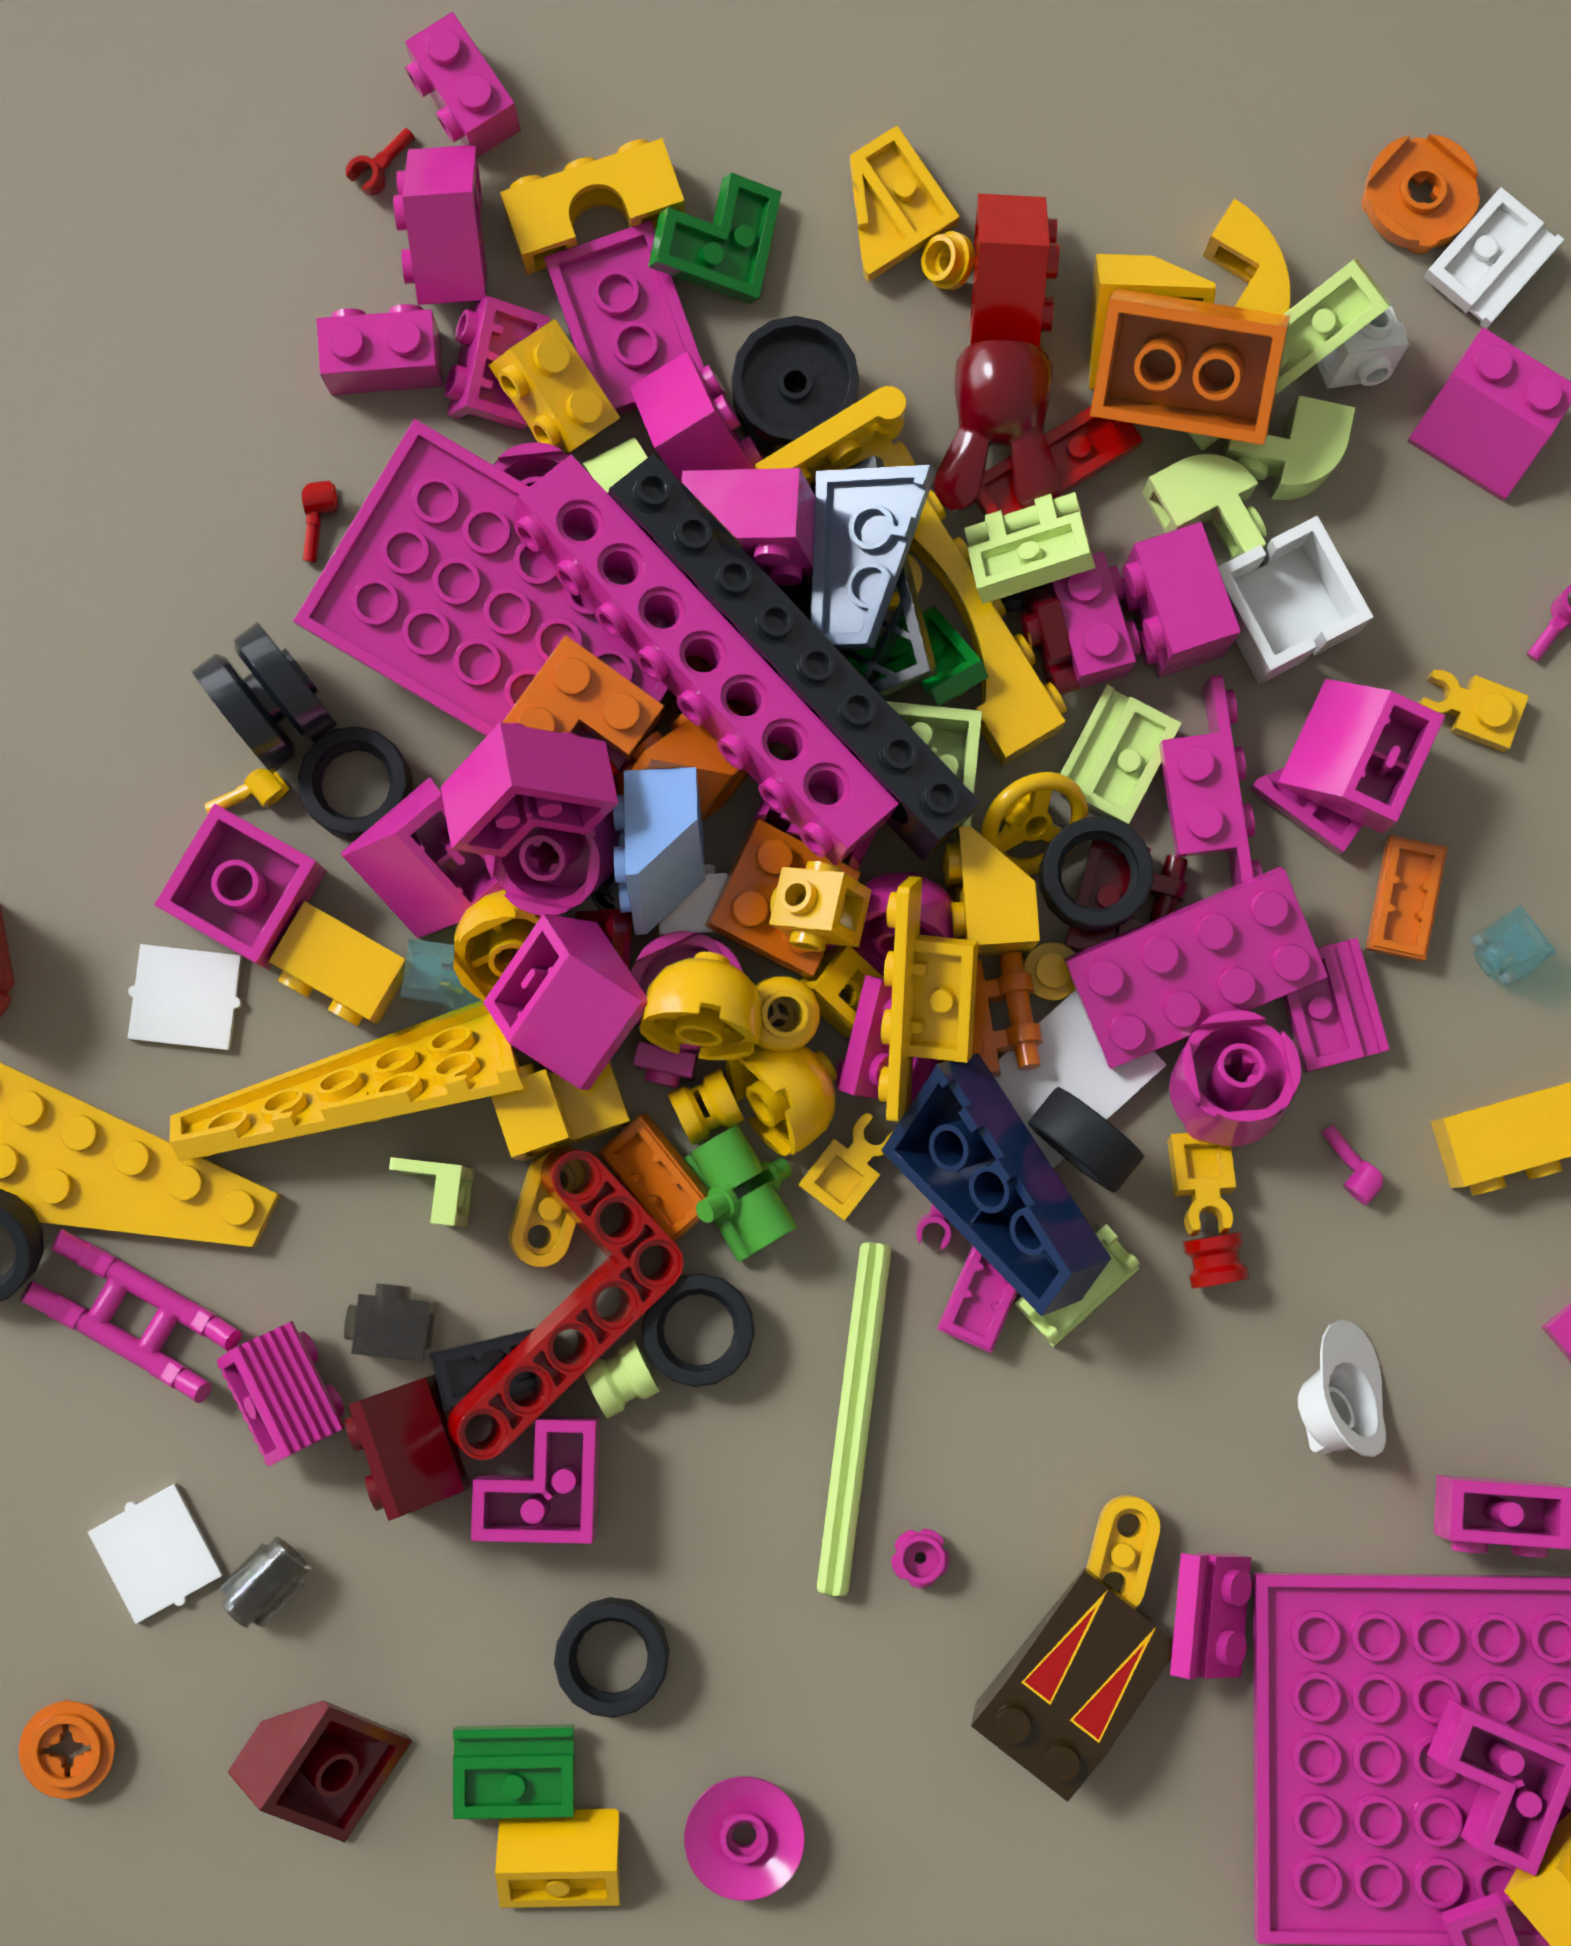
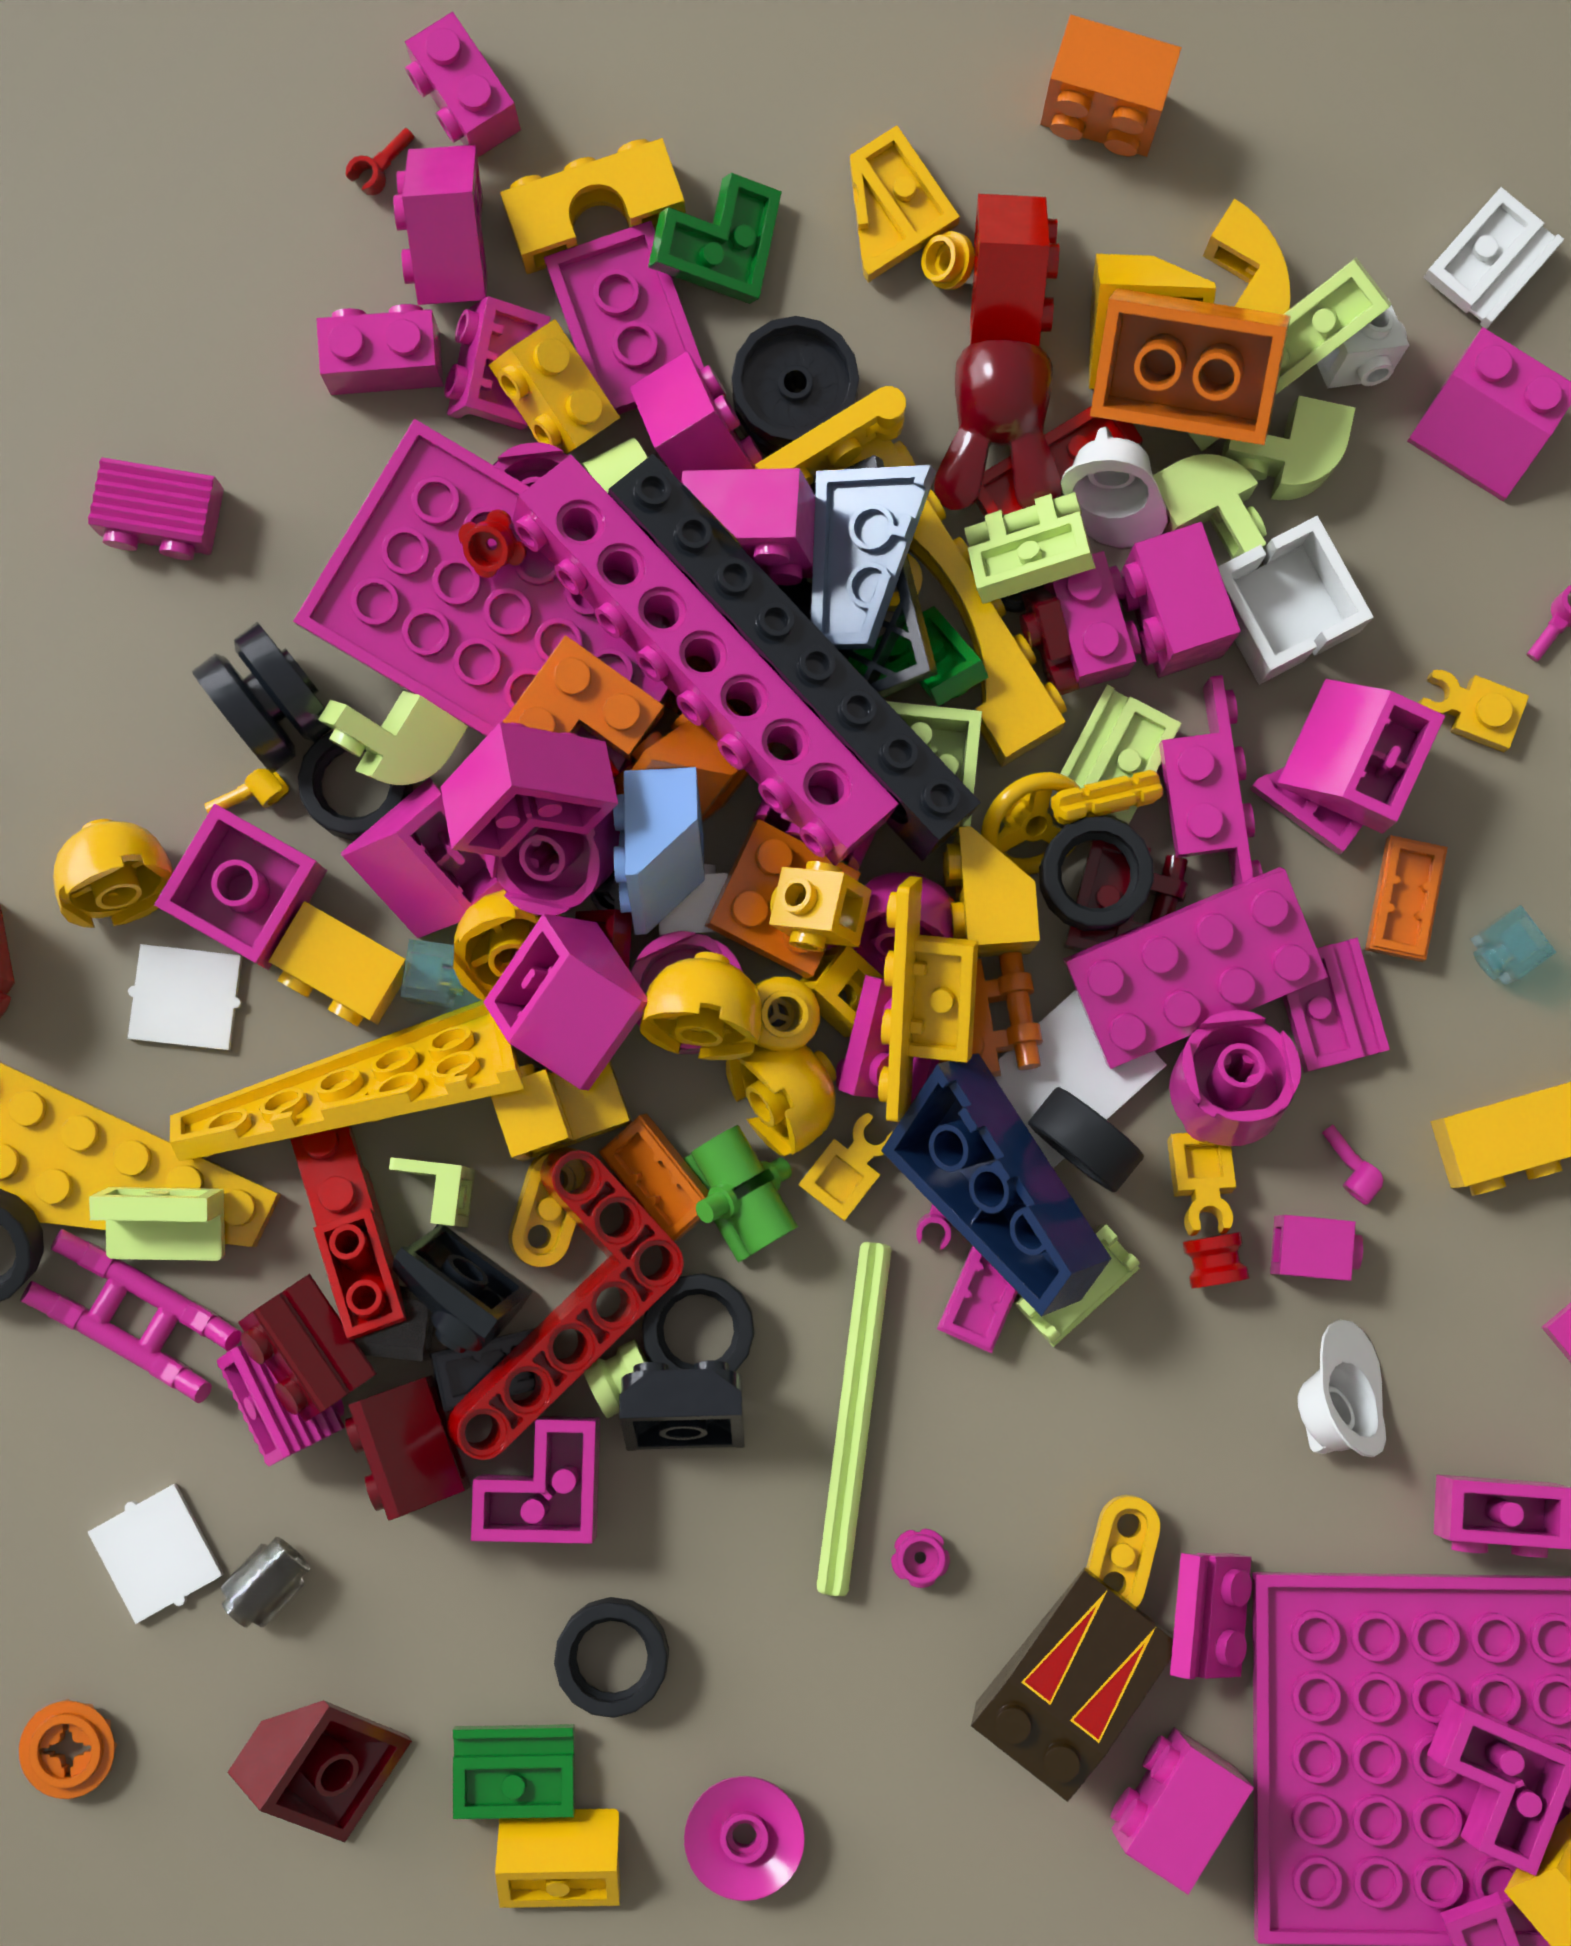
(110, 873): none -> yellow cylinder
(155, 508): none -> dark pink brick
(161, 1222): none -> yellowish green panel
(305, 1349): none -> dark red brick
(316, 500): red hand -> none
(350, 1231): none -> red slope
(407, 746): none -> yellowish green brick
(461, 1287): none -> black slope
(476, 548): none -> red plate
(664, 1066): dark pink plate -> none
(682, 1407): none -> black slope
(718, 1101): yellow wheel -> none
(1049, 971): yellow plate -> none
(1106, 797): none -> yellow axle
(1109, 86): none -> orange brick
(1116, 491): none -> piece
(1179, 1809): none -> dark pink brick
(1315, 1248): none -> dark pink brick
(1417, 160): orange plate -> none

